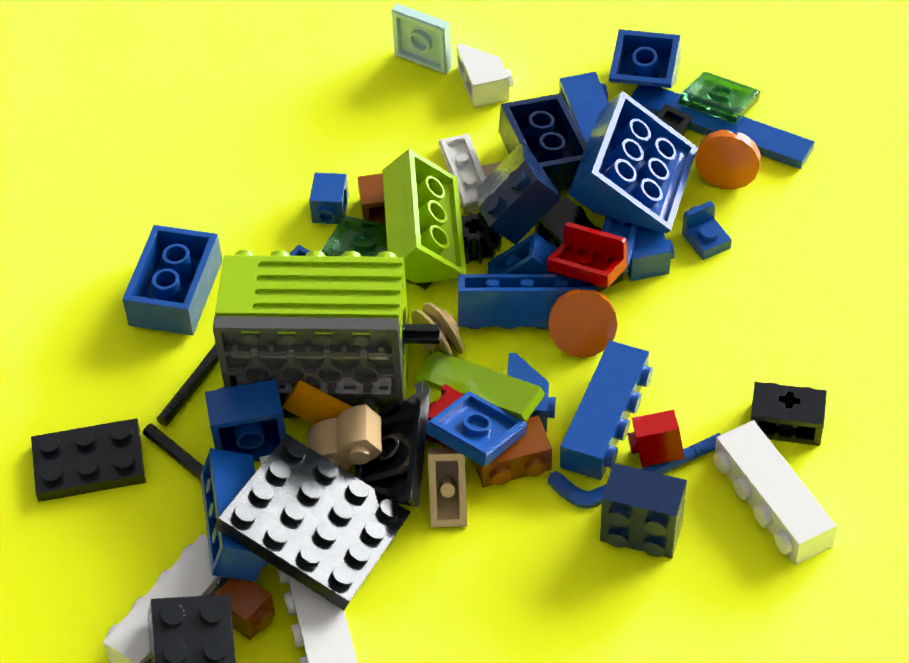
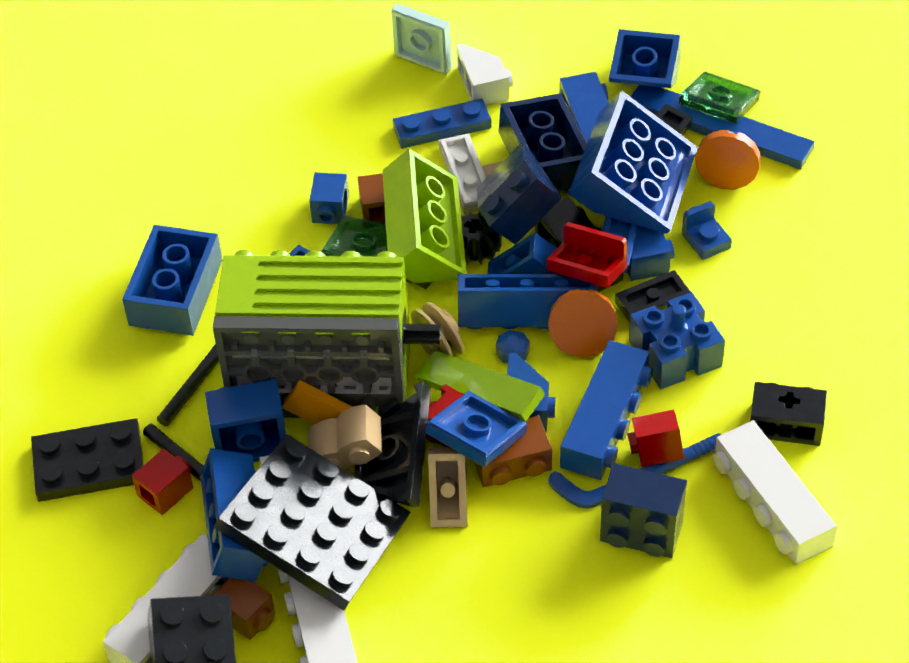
(163, 481): none -> red brick
(441, 123): none -> blue plate
(512, 342): none -> blue tile
(651, 293): none -> black plate
(677, 340): none -> blue brick

